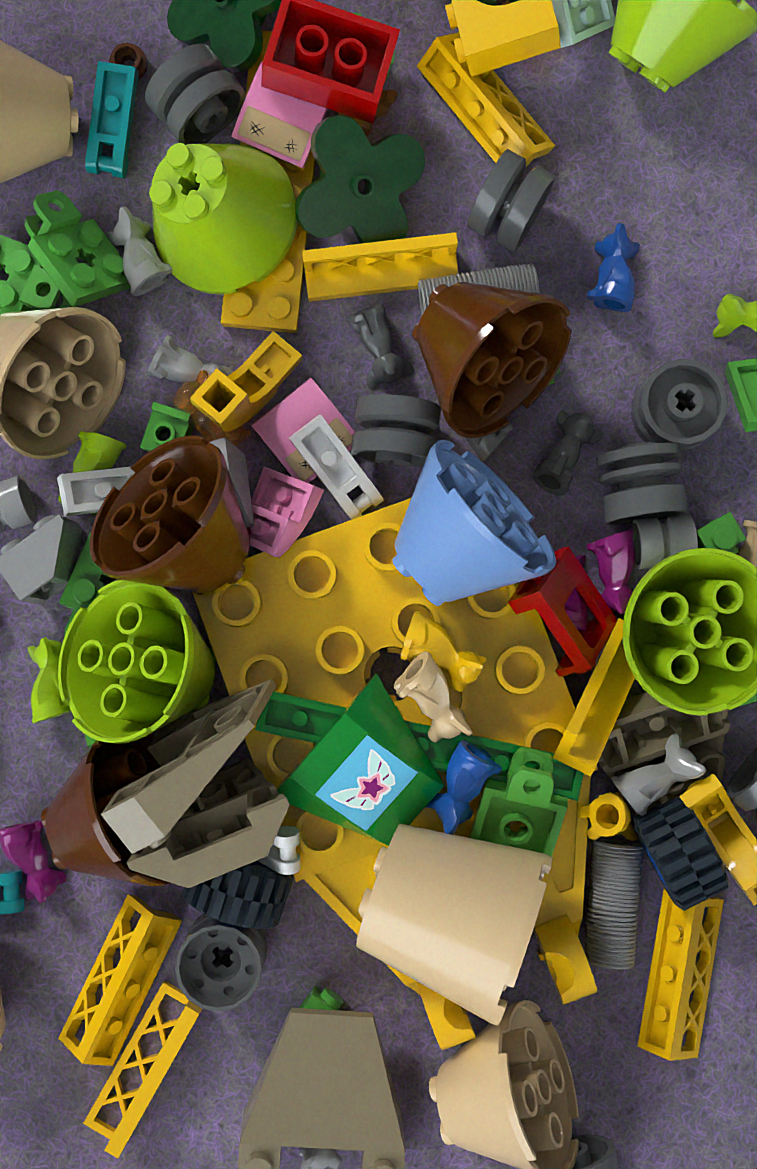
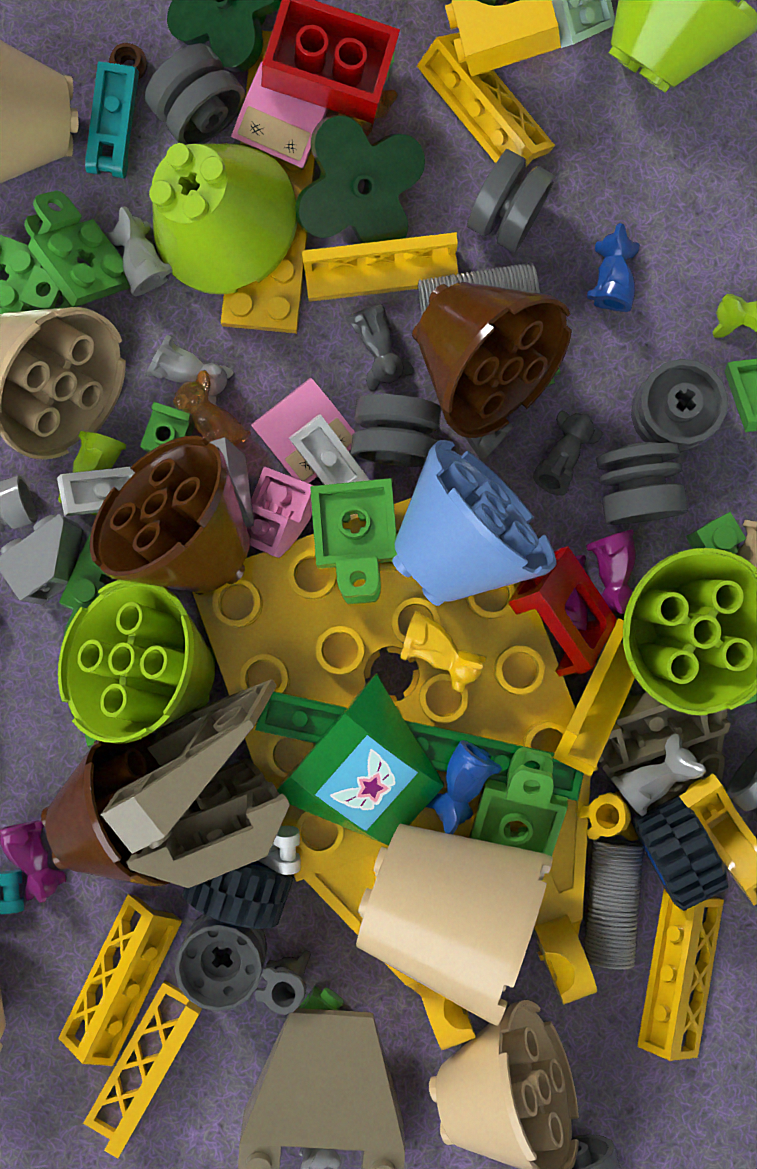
(45, 694): lime animal -> none
(242, 394): yellow arch -> none
(285, 984): none -> dark grey animal
(358, 553): none -> bright green plate
(429, 688): tan animal -> none
(658, 540): light grey wheel -> none

